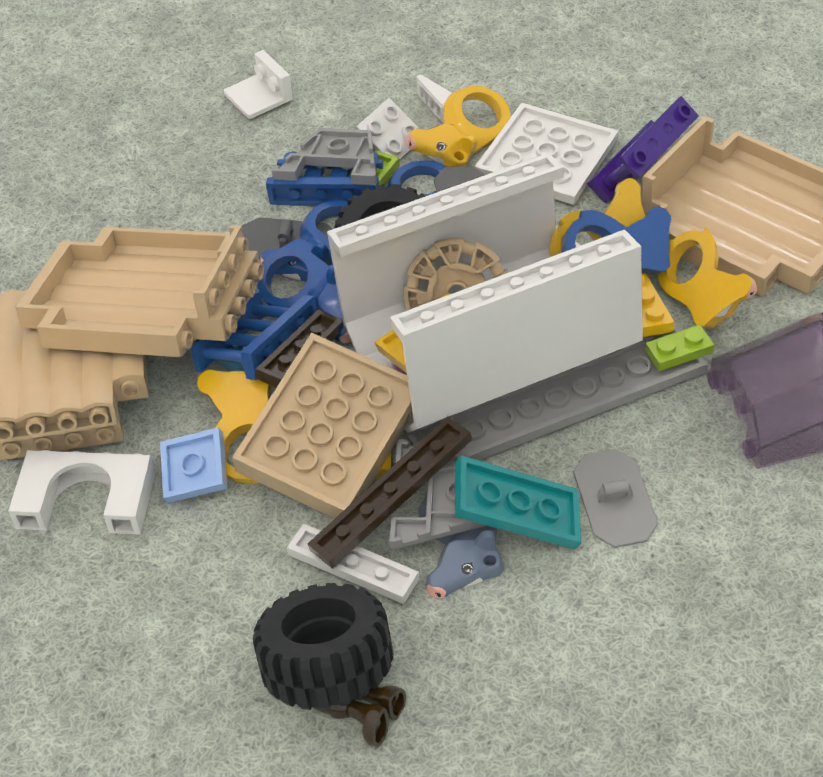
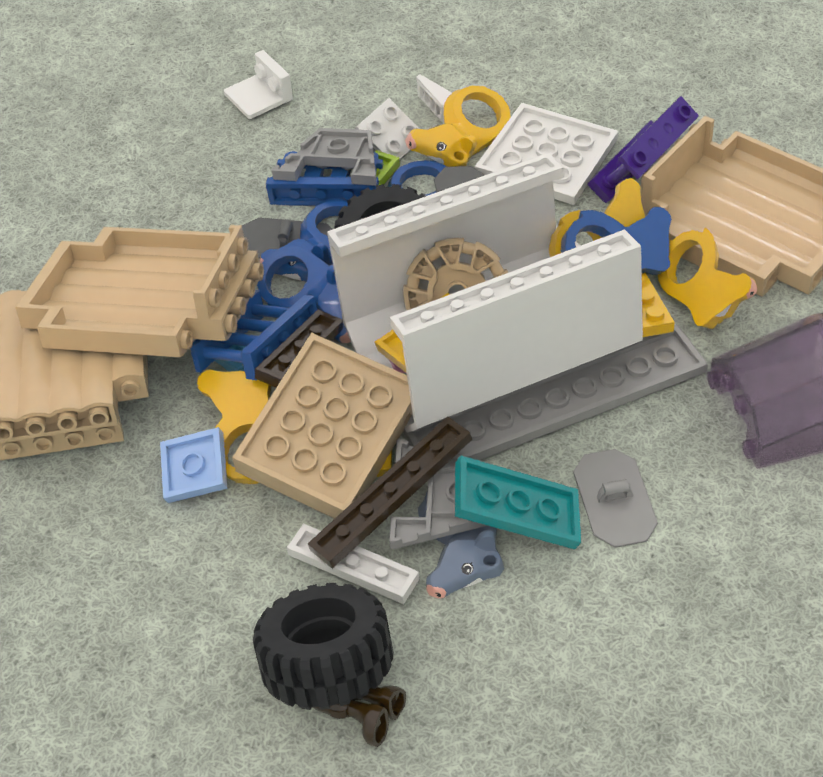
(51, 472): white arch -> none
(679, 347): lime plate -> none

